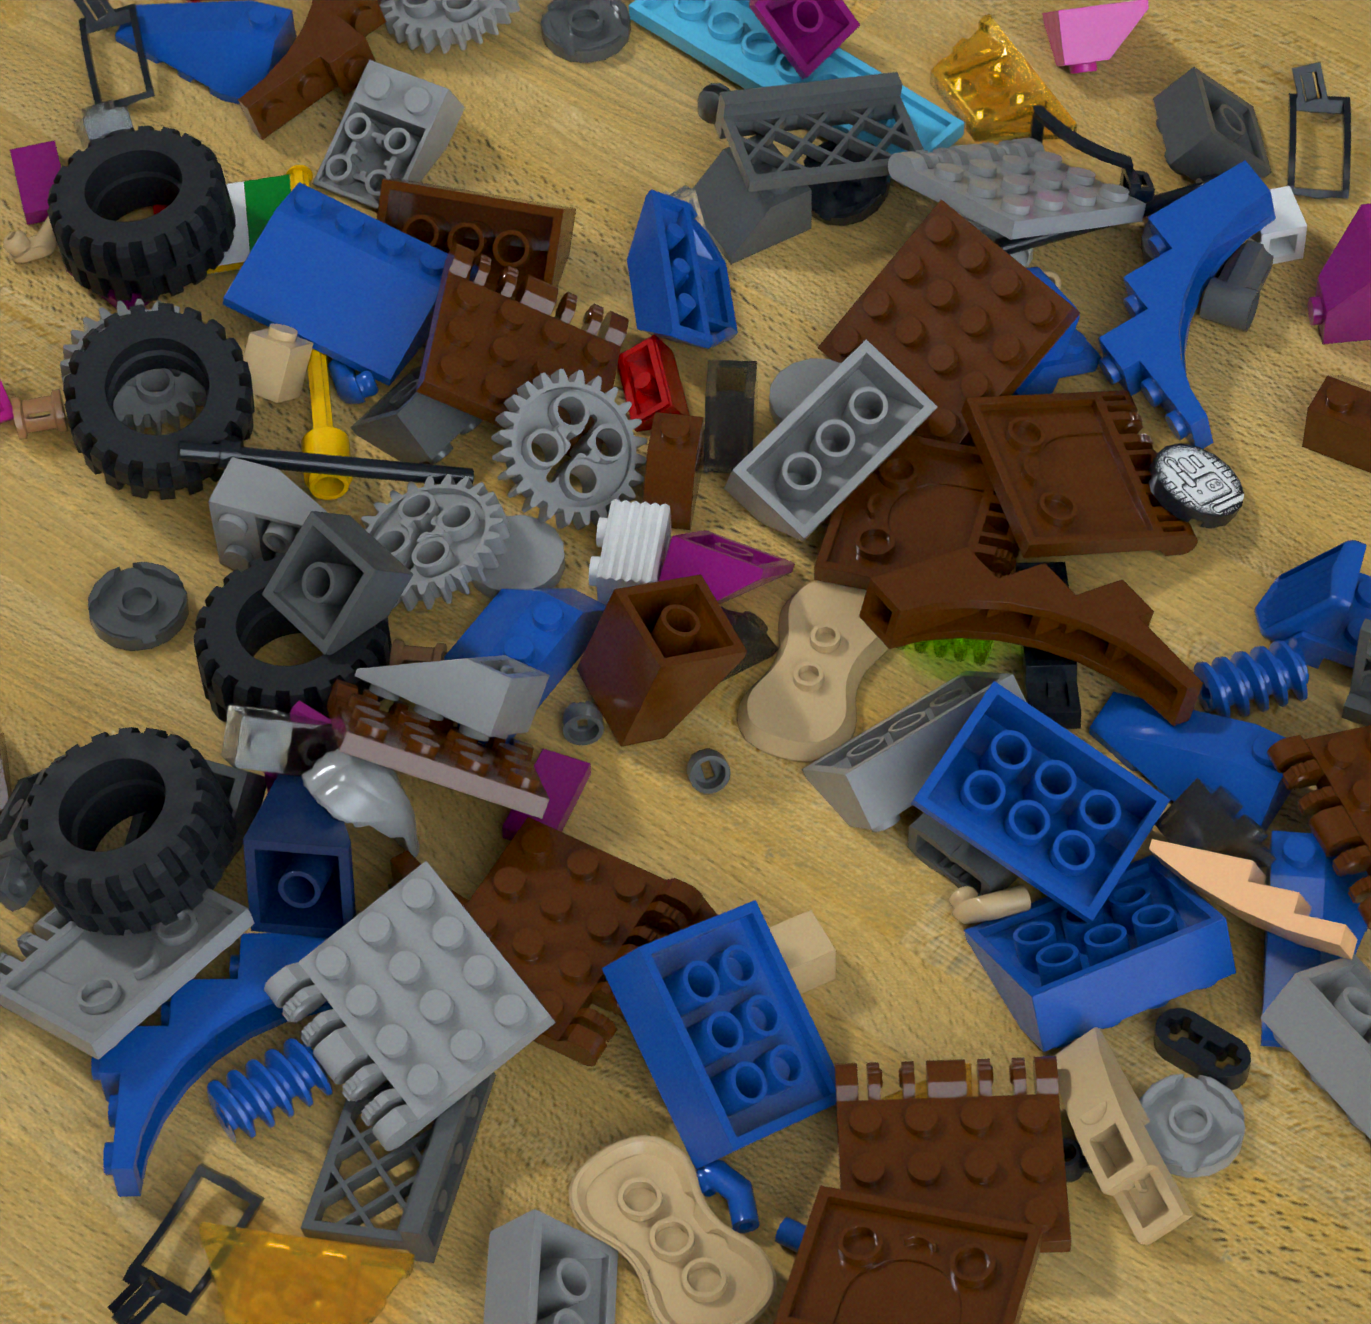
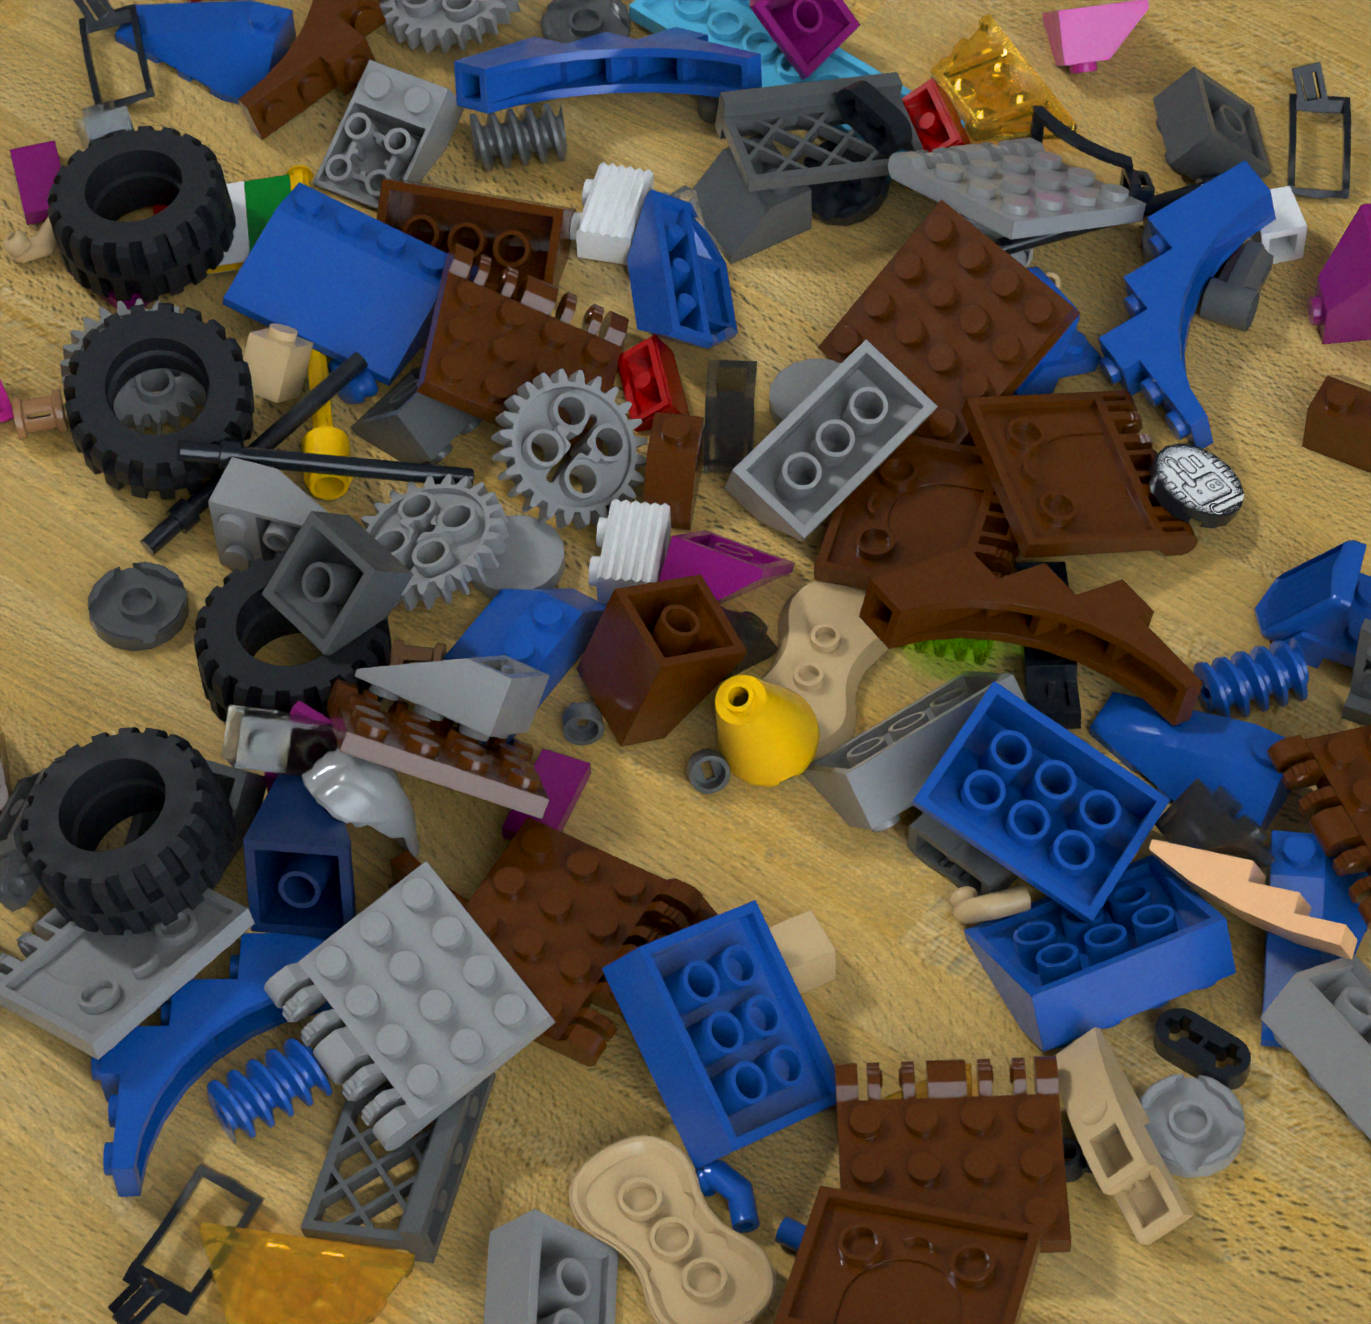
(186, 513): none -> black bar
(519, 137): none -> dark grey piece
(602, 64): none -> blue arch
(610, 212): none -> white brick
(764, 730): none -> yellow cone
(874, 117): none -> black beam
(934, 117): none -> red slope

